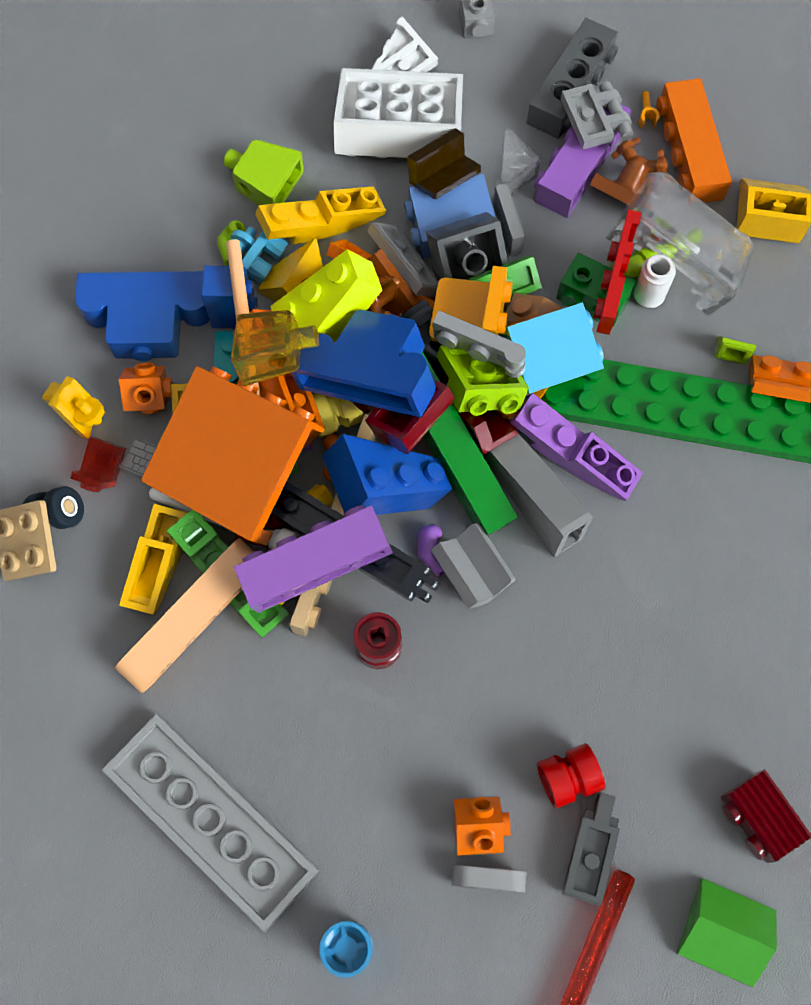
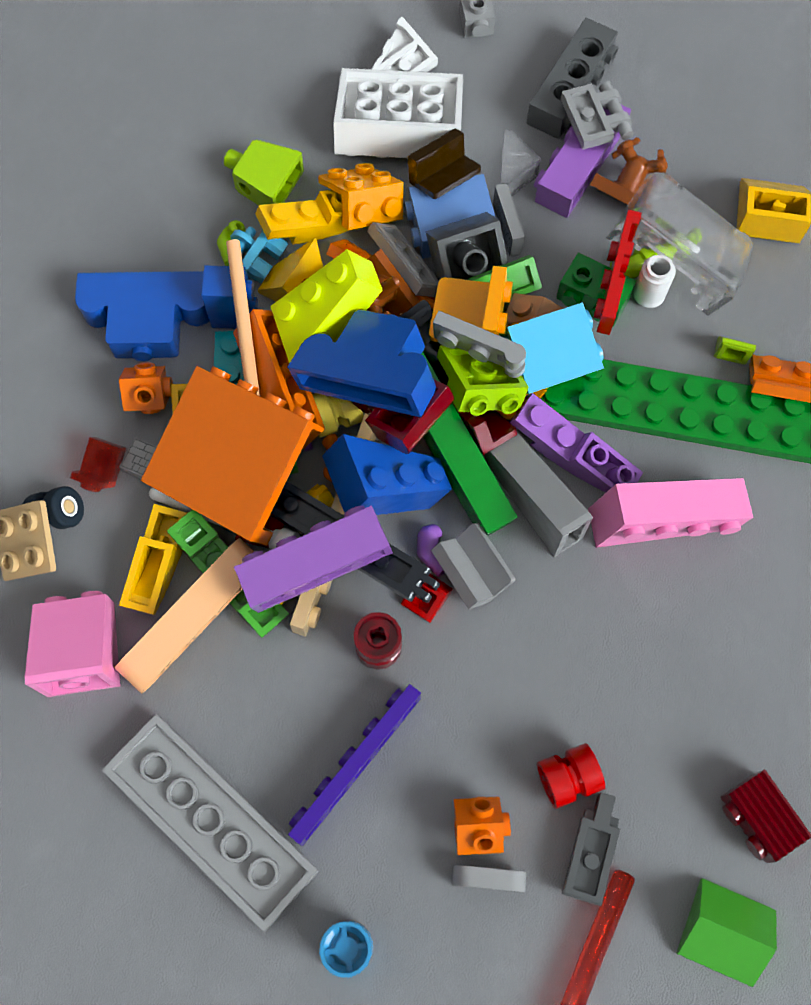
(72, 645): none -> bright pink slope
(74, 406): yellow hips -> none
(269, 345): clear yellow torso -> none
(353, 764): none -> dark purple plate
(366, 195): none -> light orange bracket
(429, 610): none -> red slope
(648, 111): light orange hand -> none
(669, 510): none -> bright pink wedge
(694, 140): orange brick -> none

